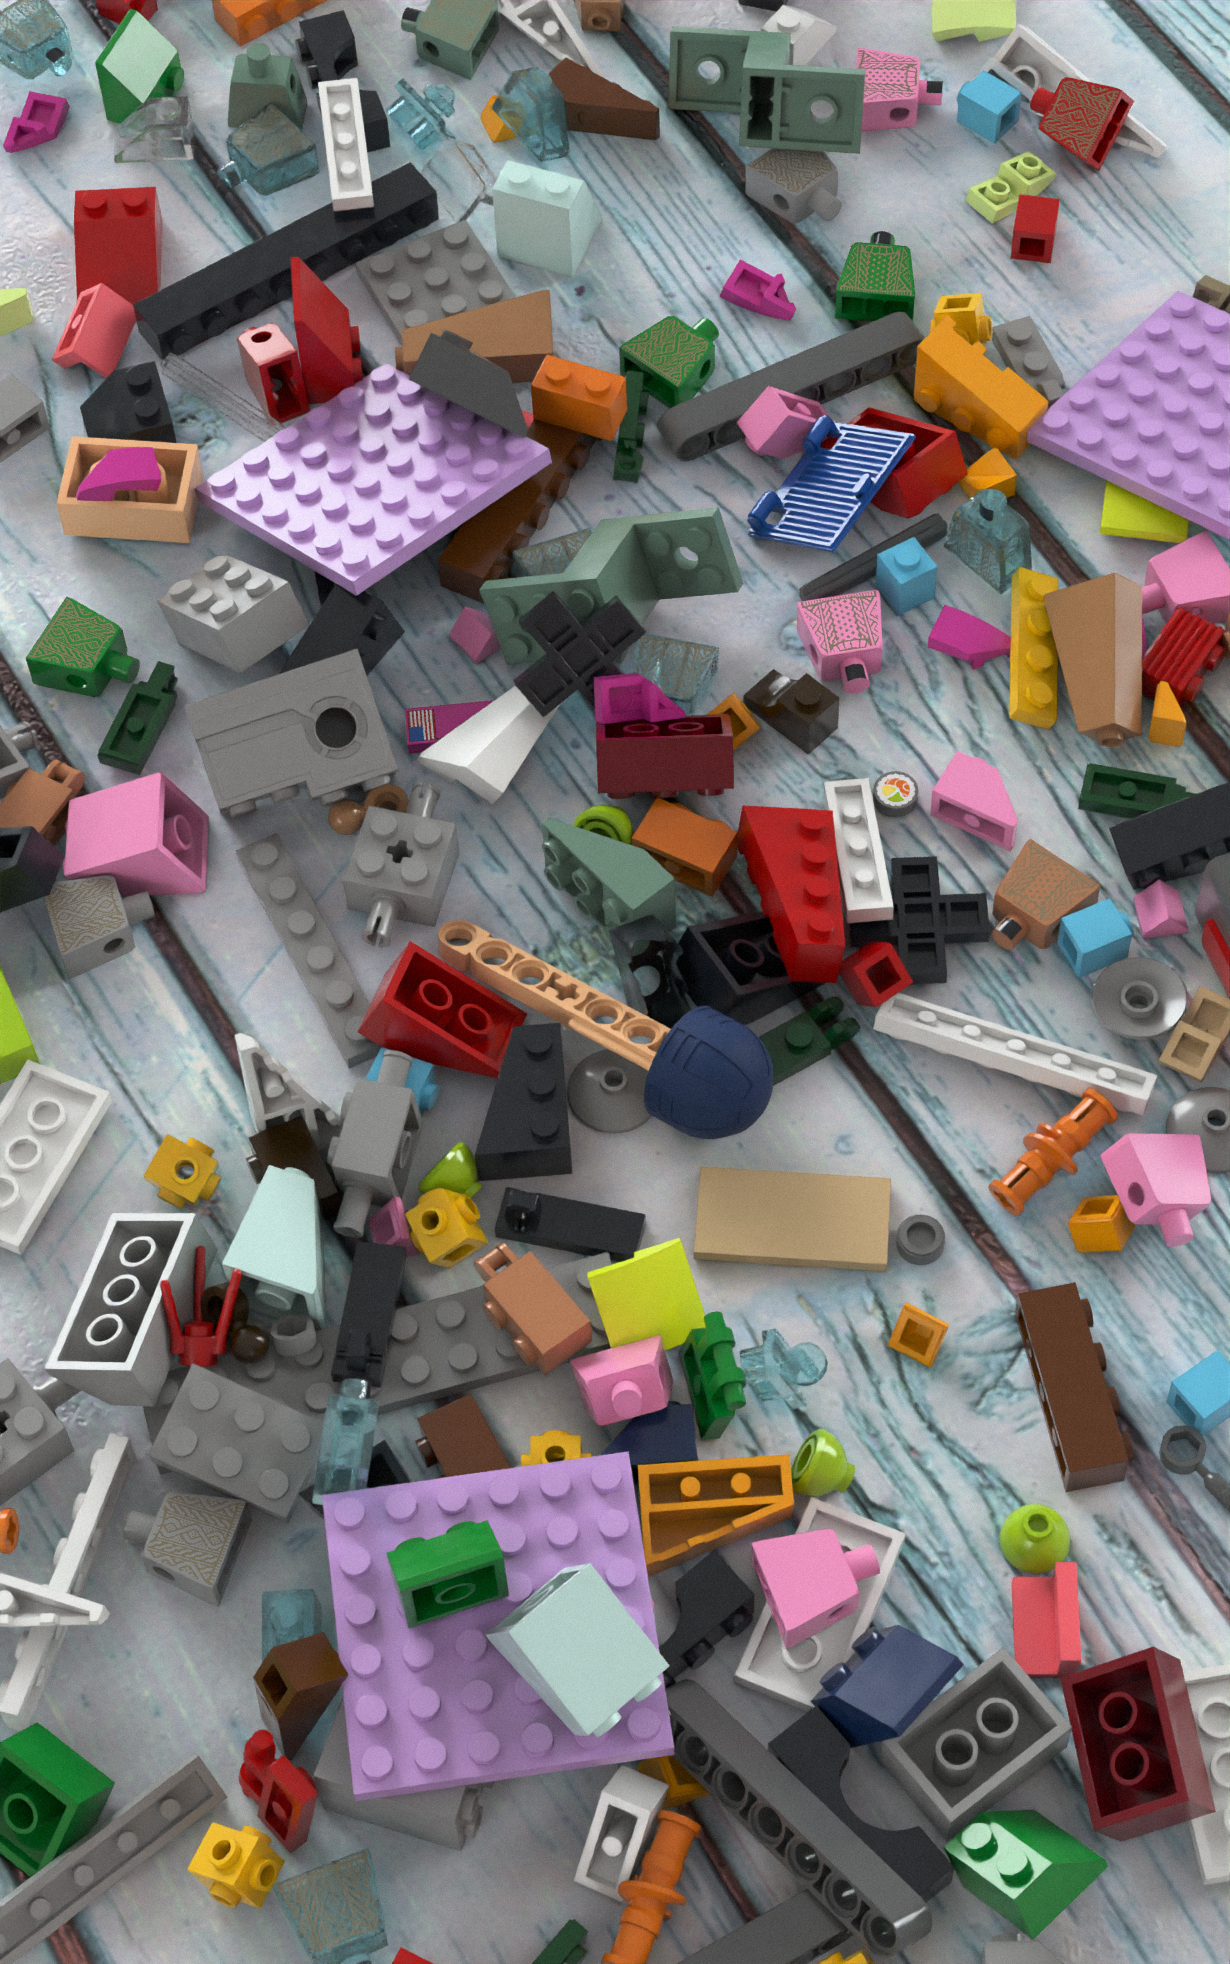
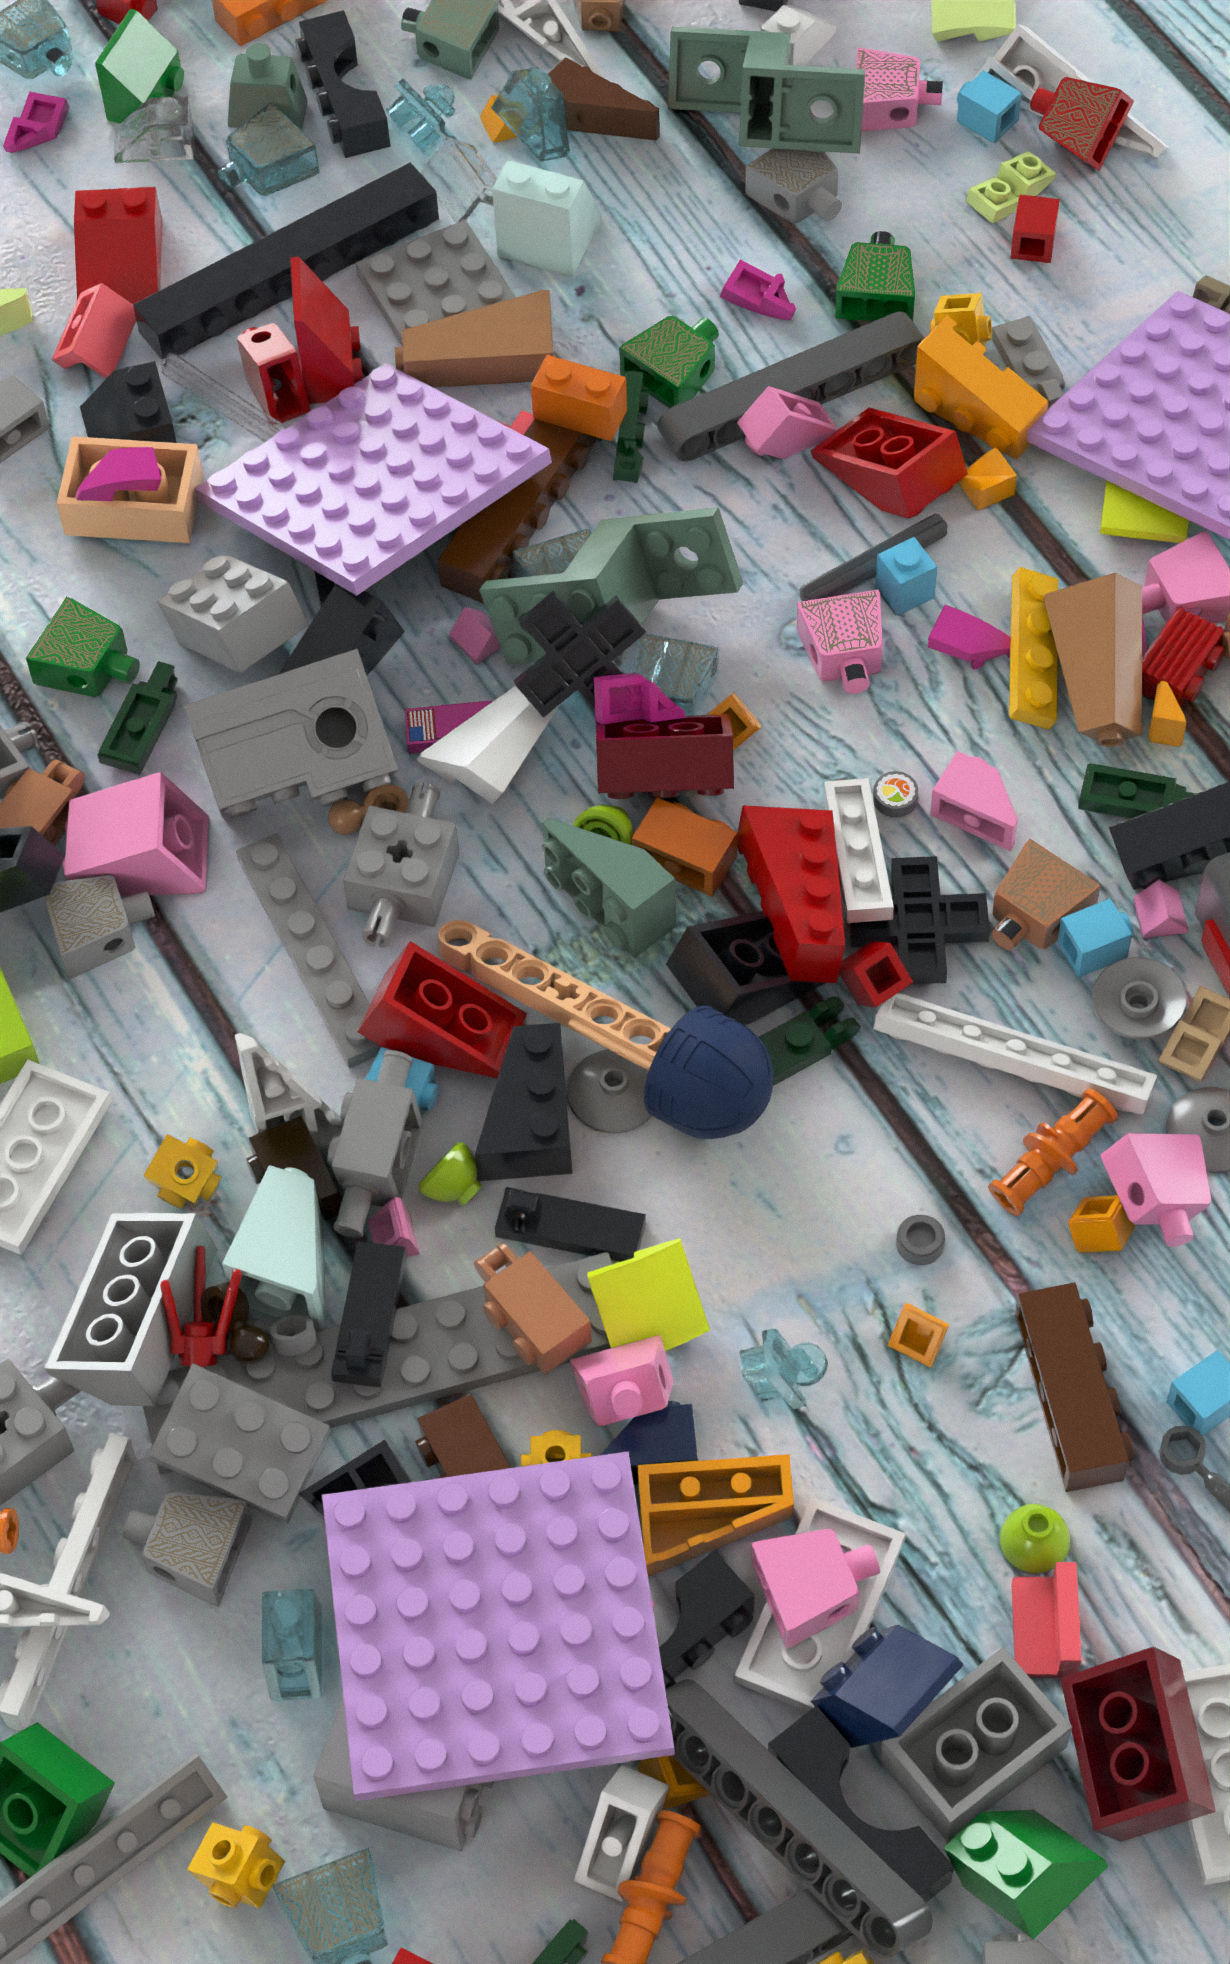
(279, 1789): red plate -> none
(296, 1688): reddish brown slope -> none
(345, 144): white plate -> none
(346, 1440): clear light blue torso -> none
(445, 1227): yellow brick -> none
(448, 1572): green slope -> none
(469, 380): dark grey wedge -> none
(580, 1650): light aqua slope -> none
(659, 1006): black piece -> none
(712, 1375): green plate -> none
(792, 1219): tan tile -> none
(795, 708): dark brown arch -> none
(821, 1466): lime brick -> none
(829, 485): blue window -> none
(990, 538): clear light blue torso -> none

